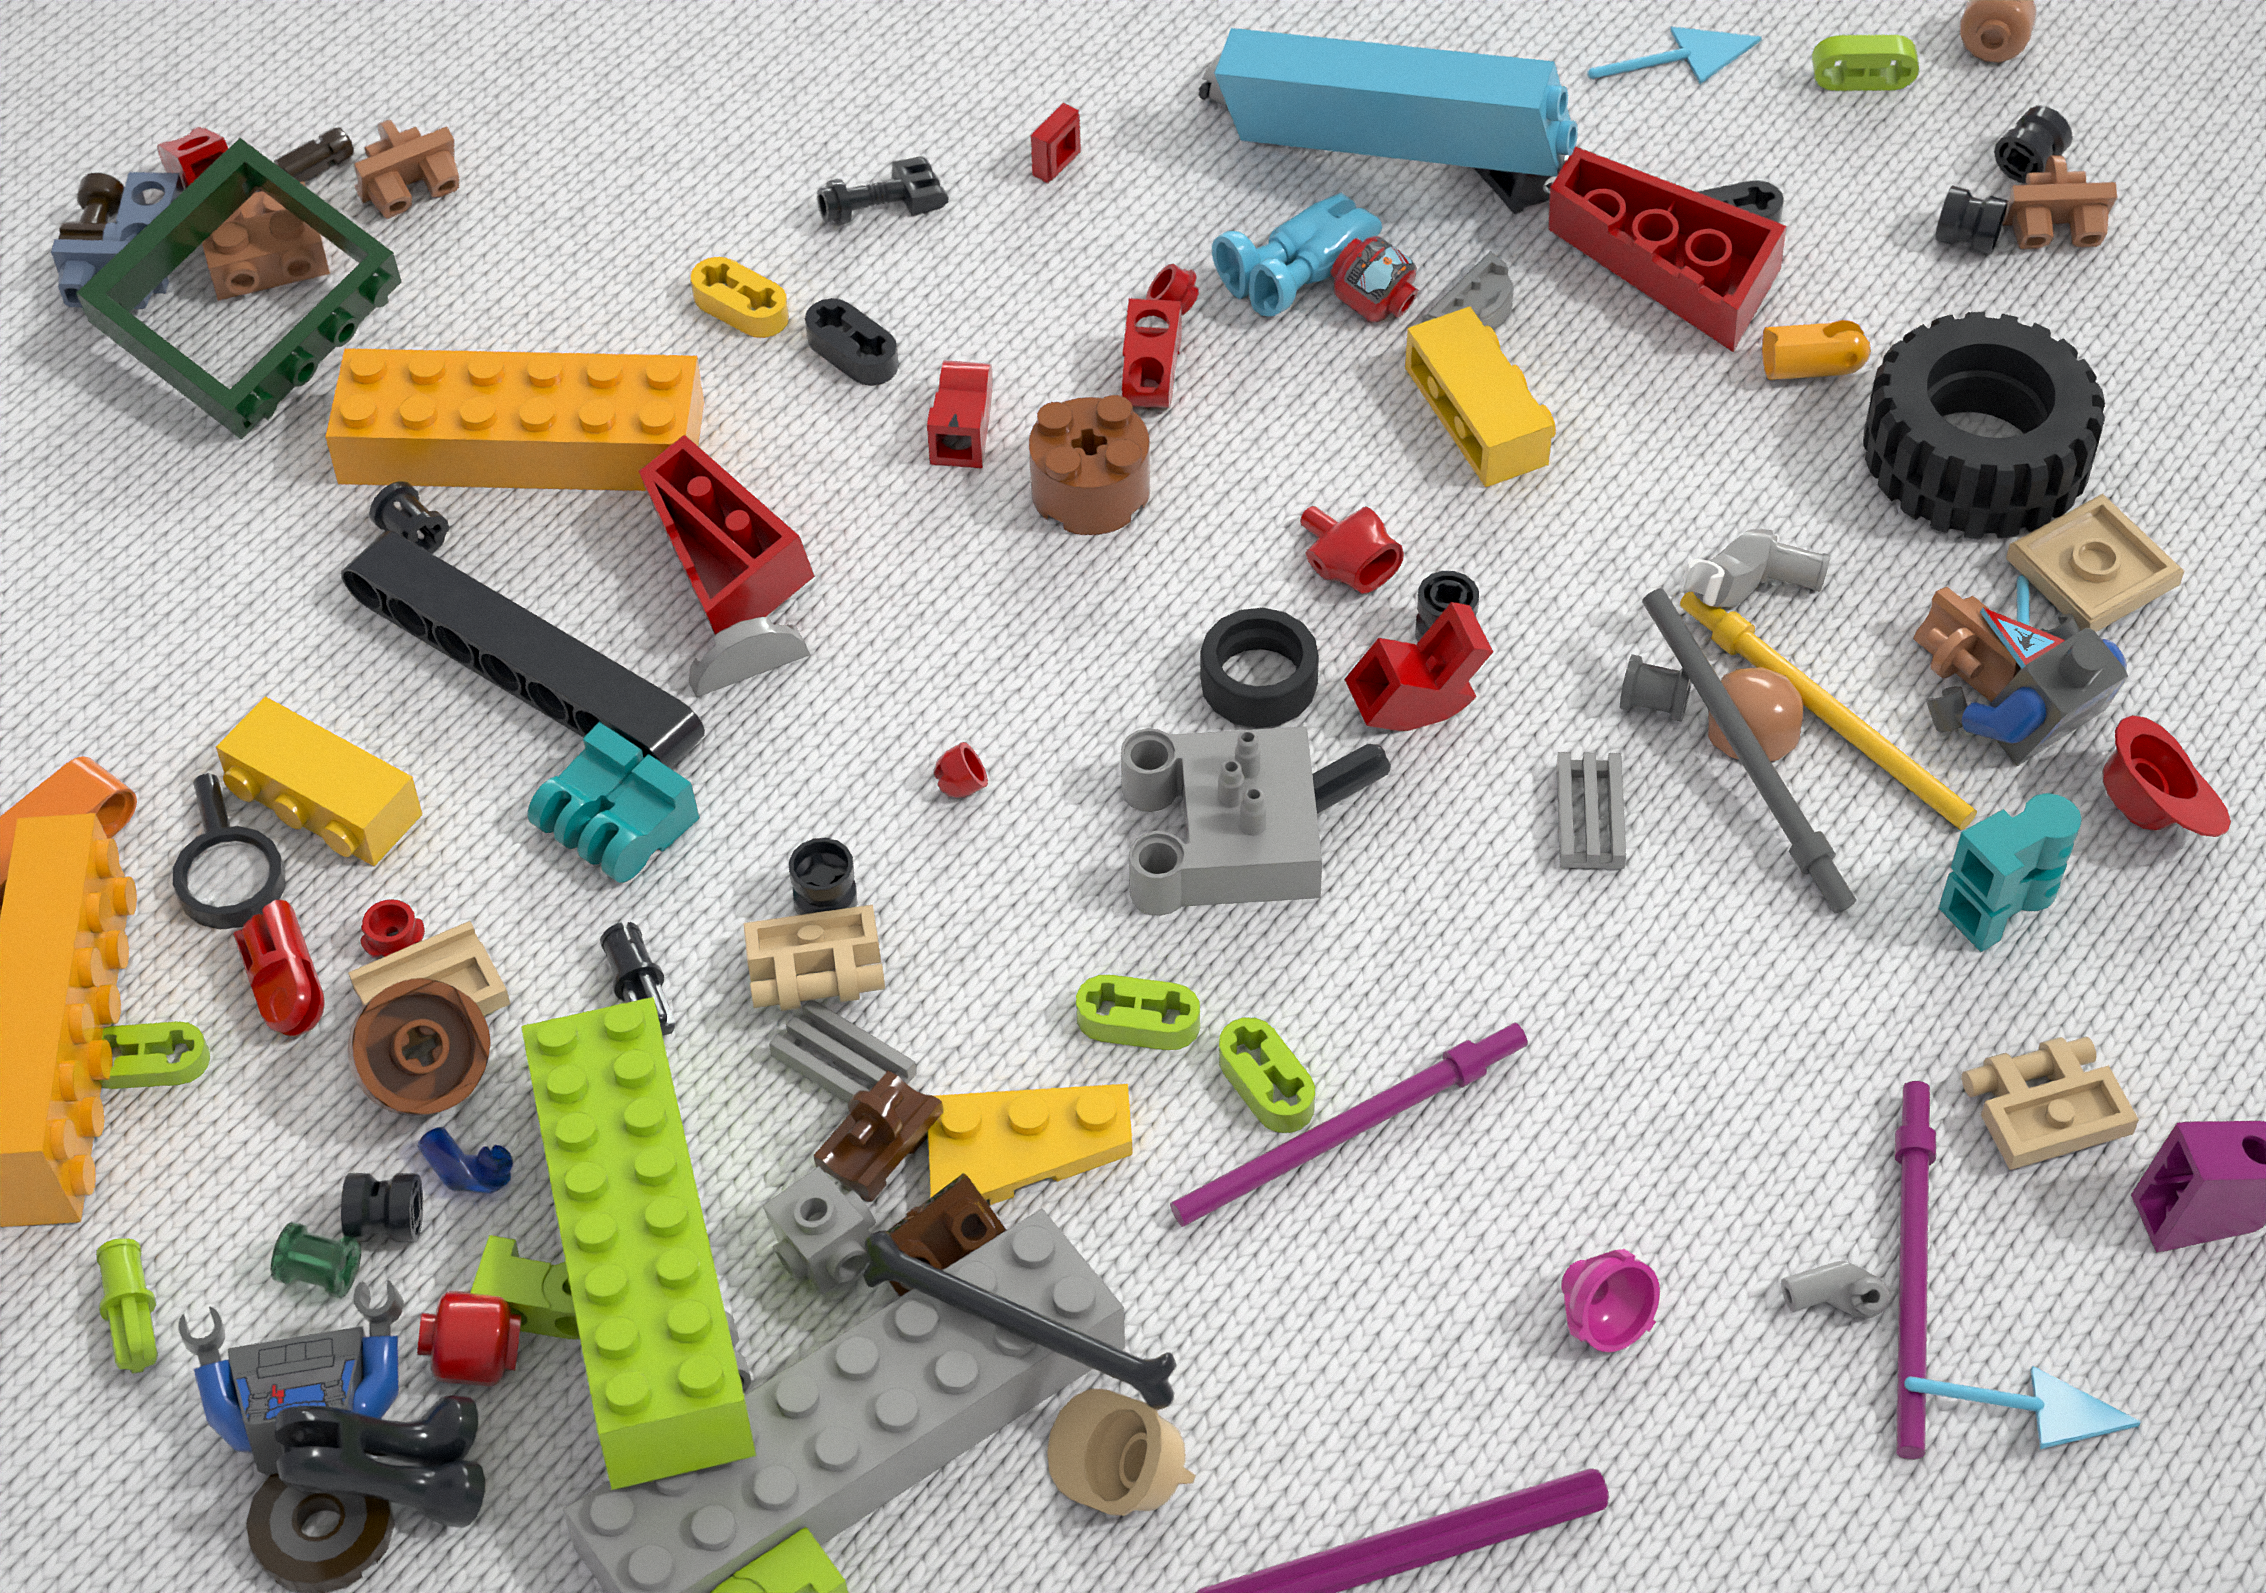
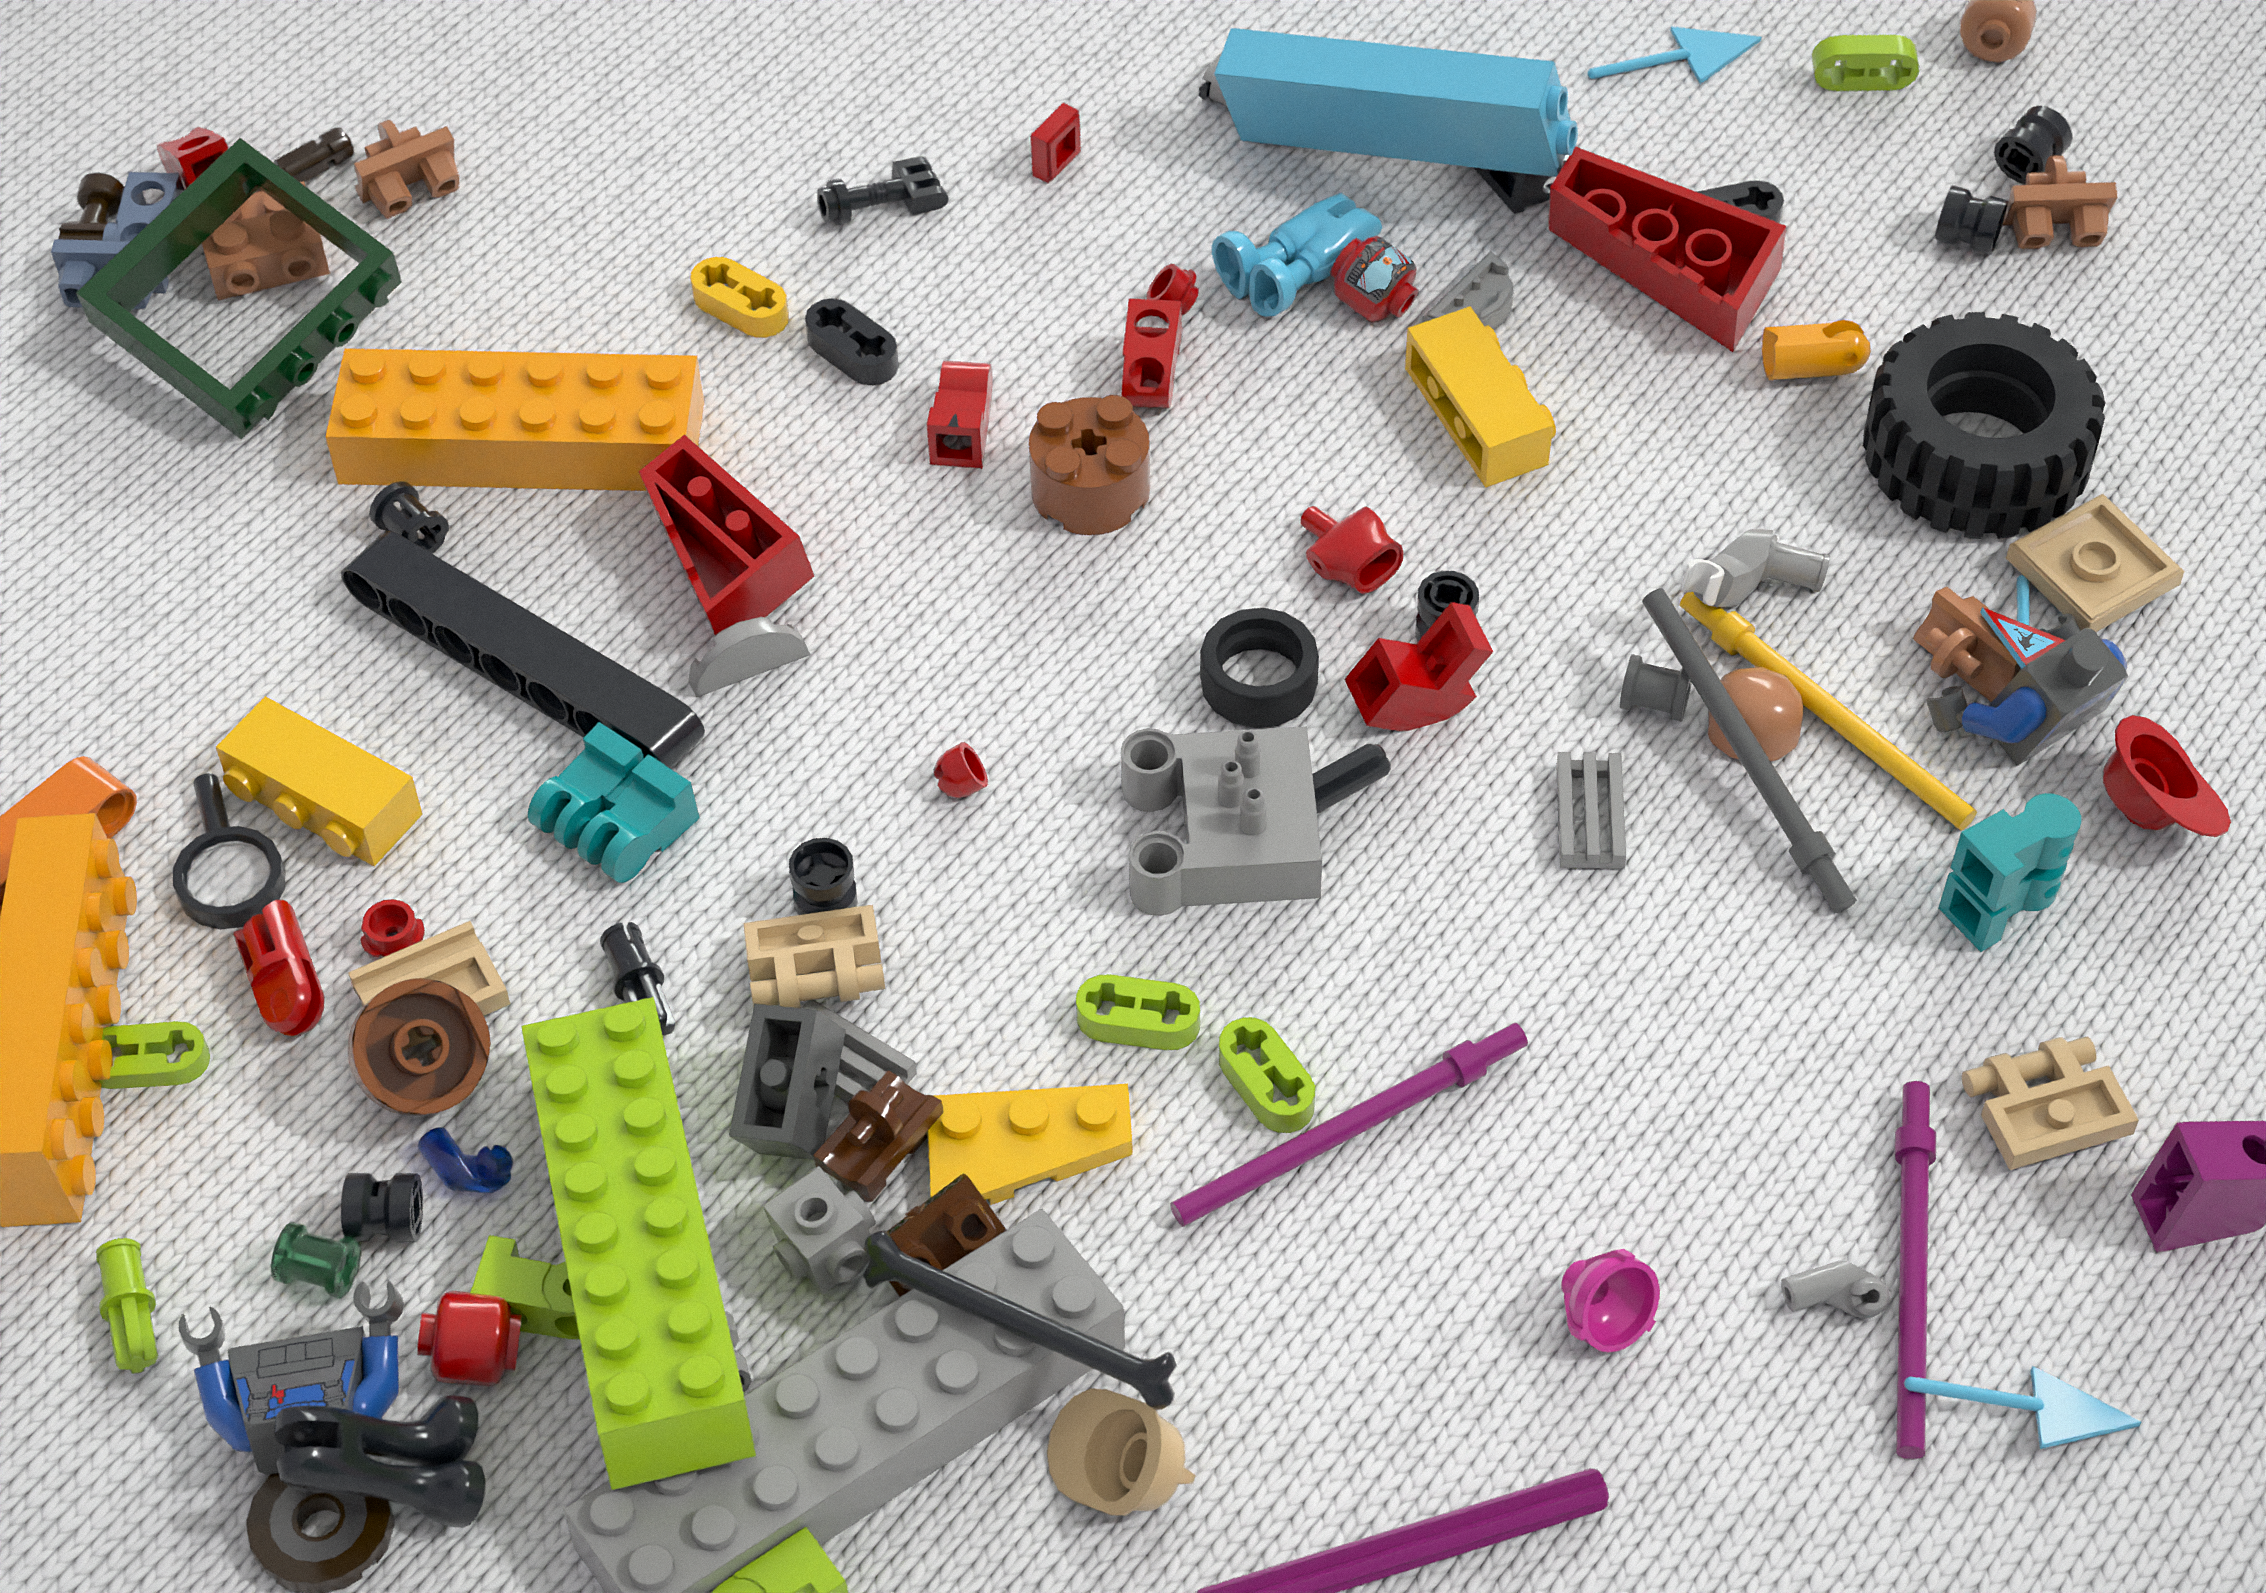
(787, 1081): none -> dark grey brick

